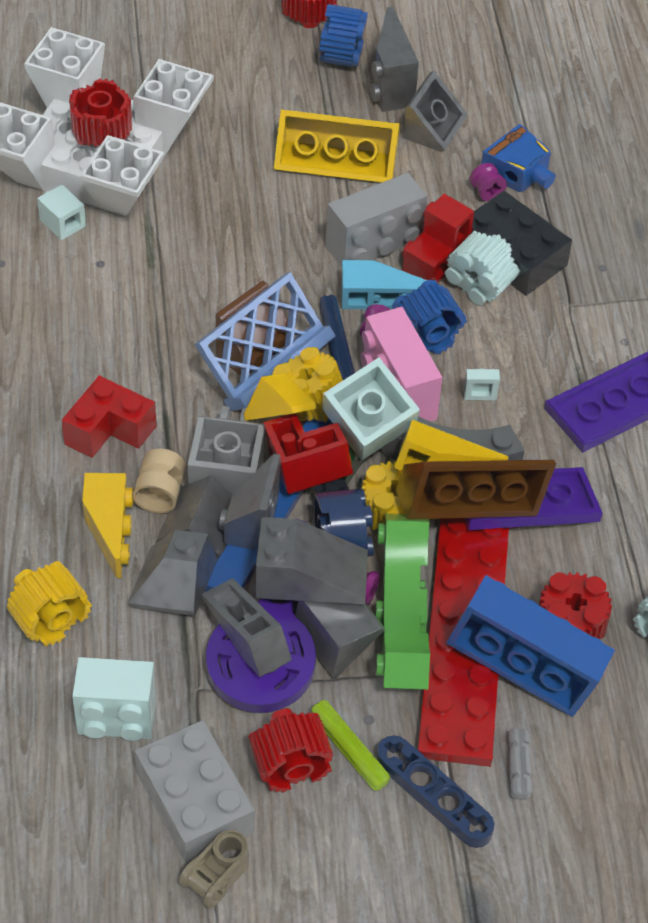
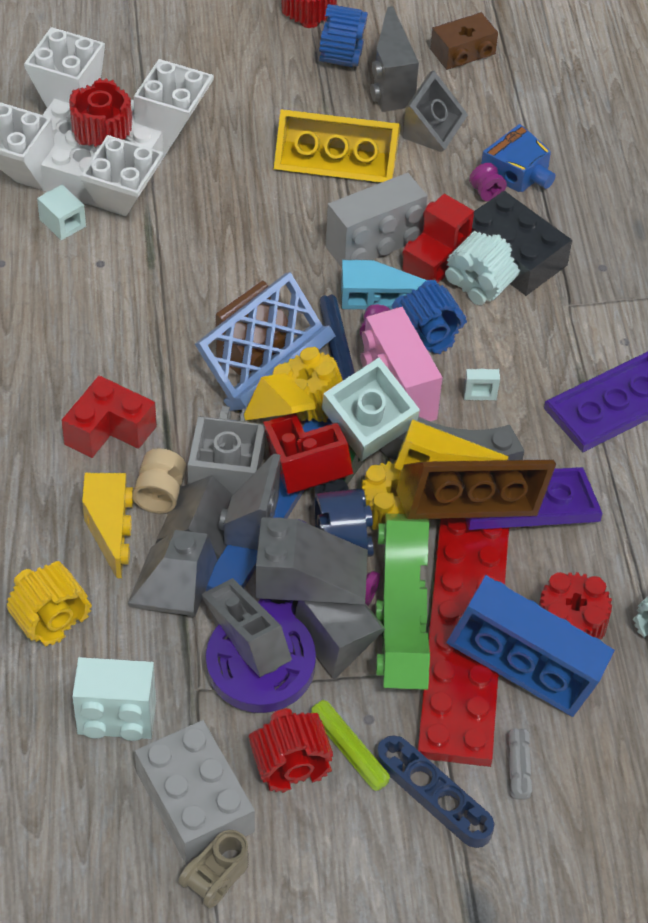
(464, 40): none -> reddish brown brick

